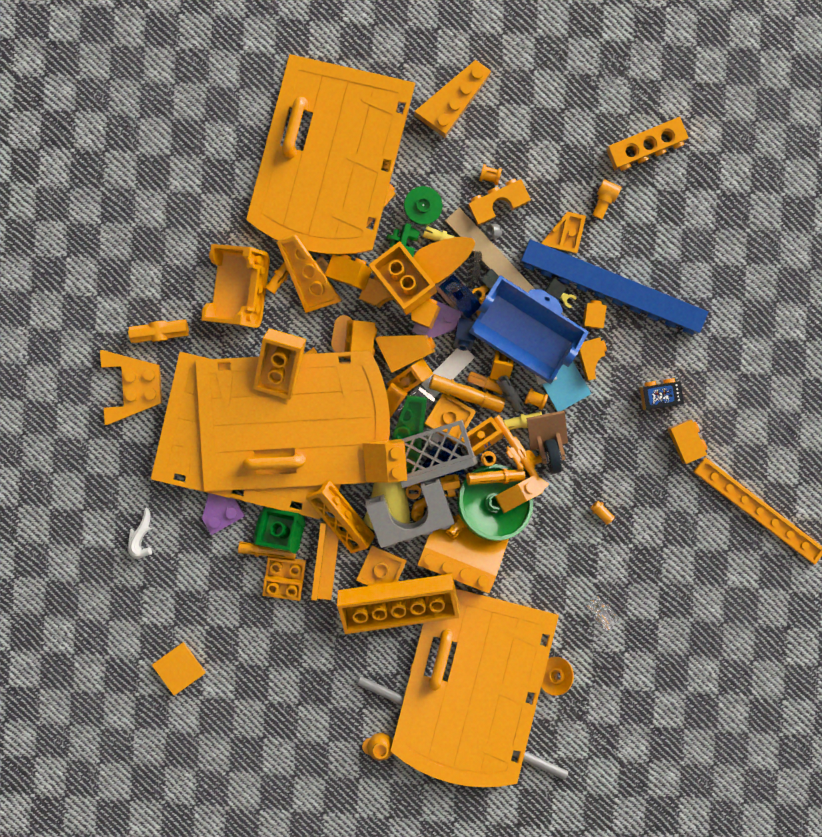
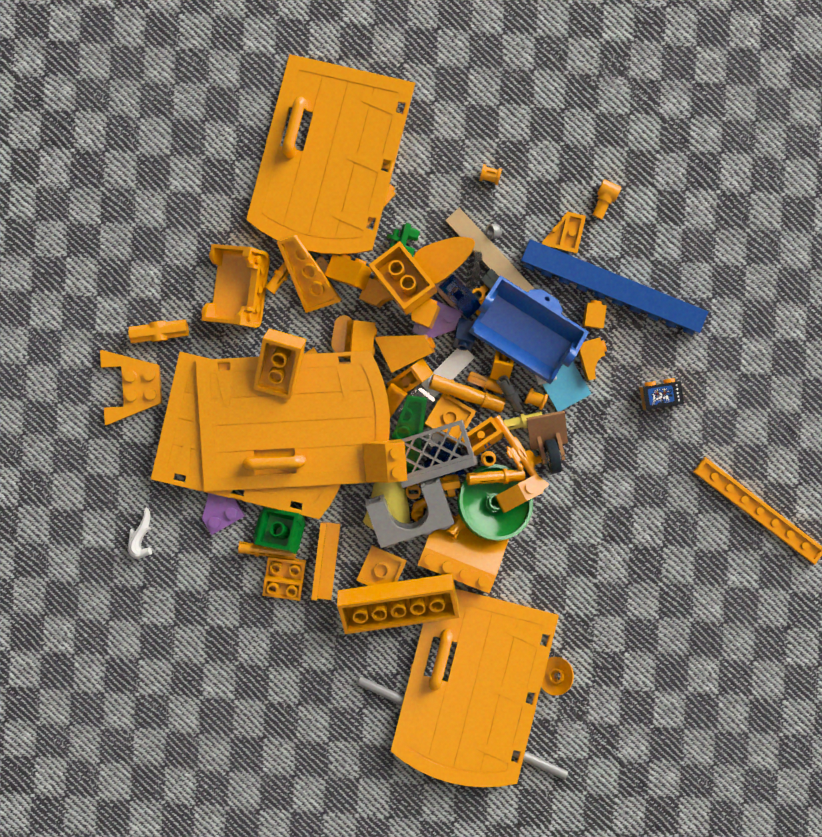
(178, 668): light orange tile -> none
(344, 516): light orange fence -> none
(378, 746): light orange piece -> none
(422, 206): green piece -> none
(435, 235): light yellow pin -> none
(452, 100): light orange wedge -> none
(513, 193): light orange arch -> none
(556, 290): pearl dark grey piece -> none
(598, 509): light orange pin -> none
(604, 614): clear plate -> none
(672, 128): light orange brick -> none
(687, 441): light orange brick -> none

